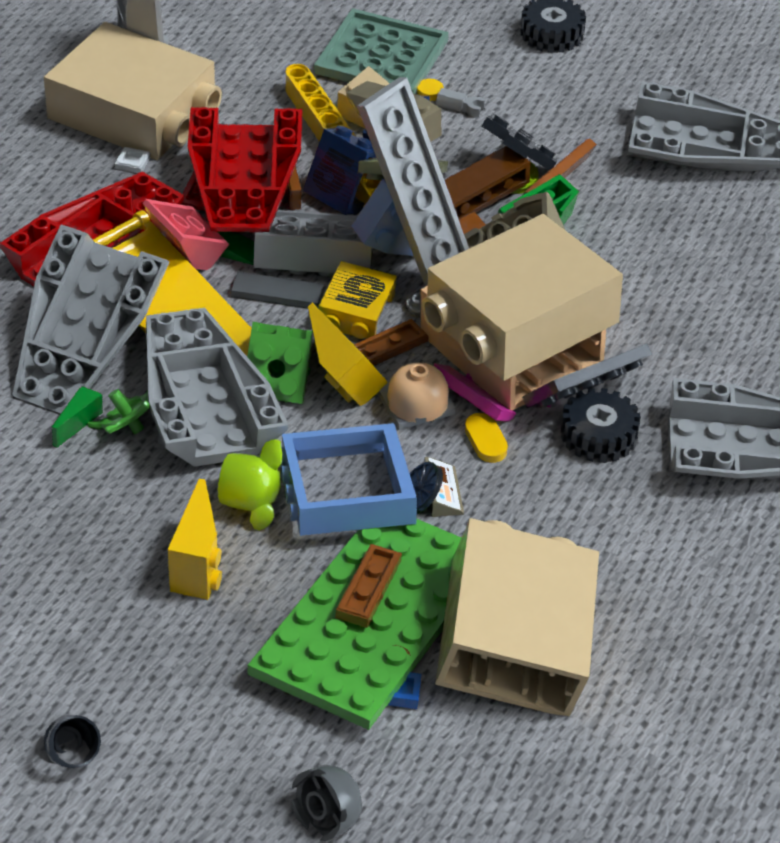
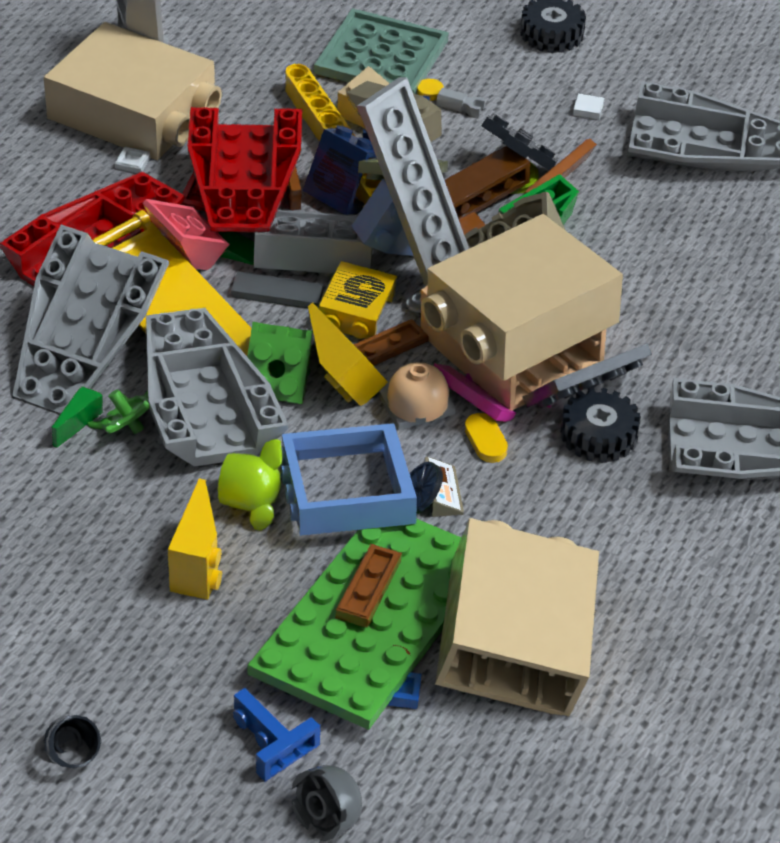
(278, 744): none -> blue bracket
(588, 106): none -> white tile

